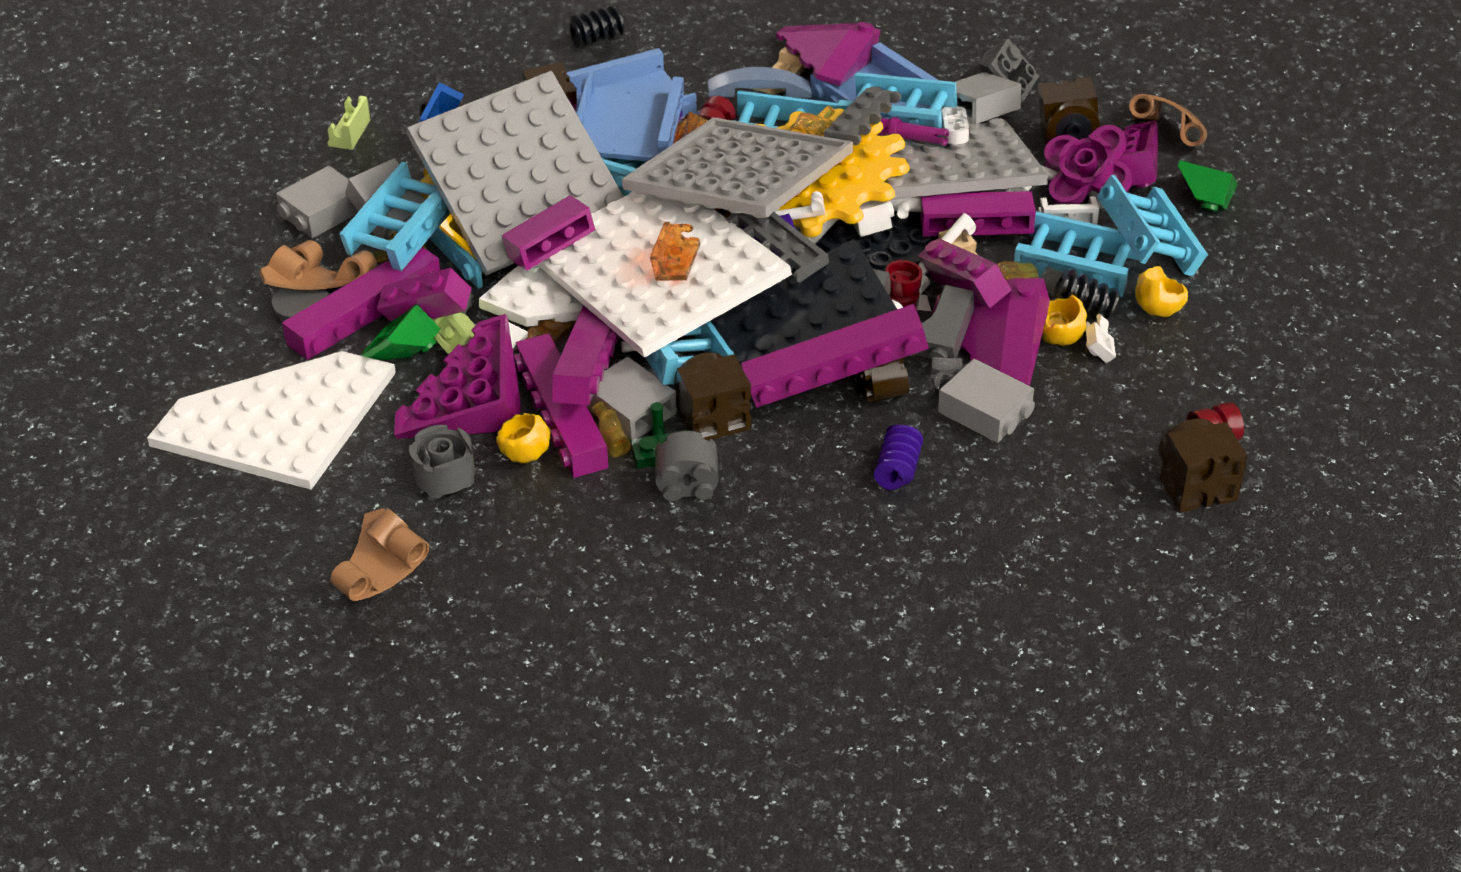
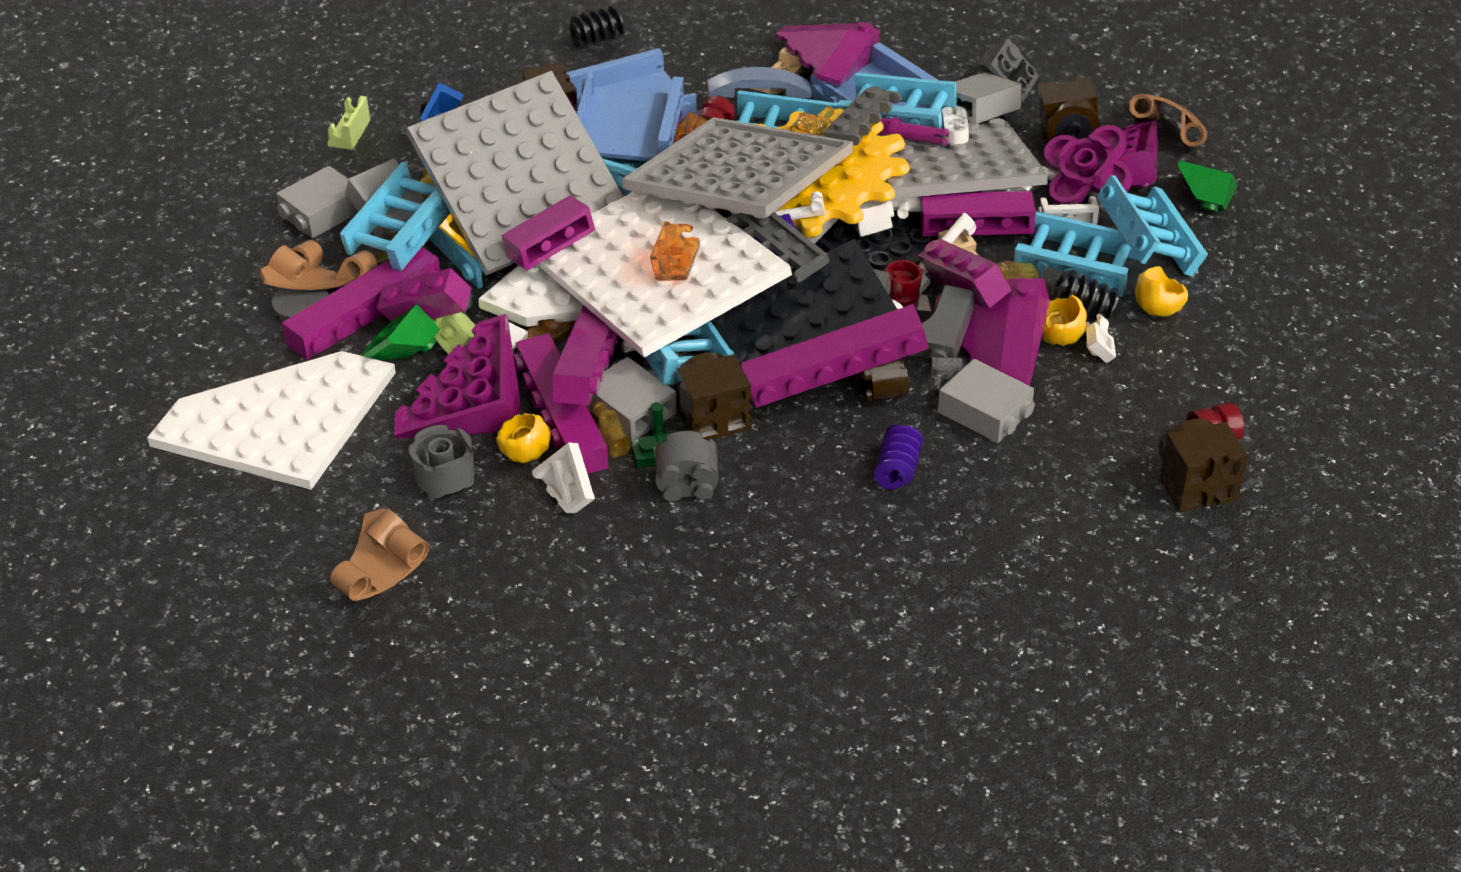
(566, 478): none -> white wing

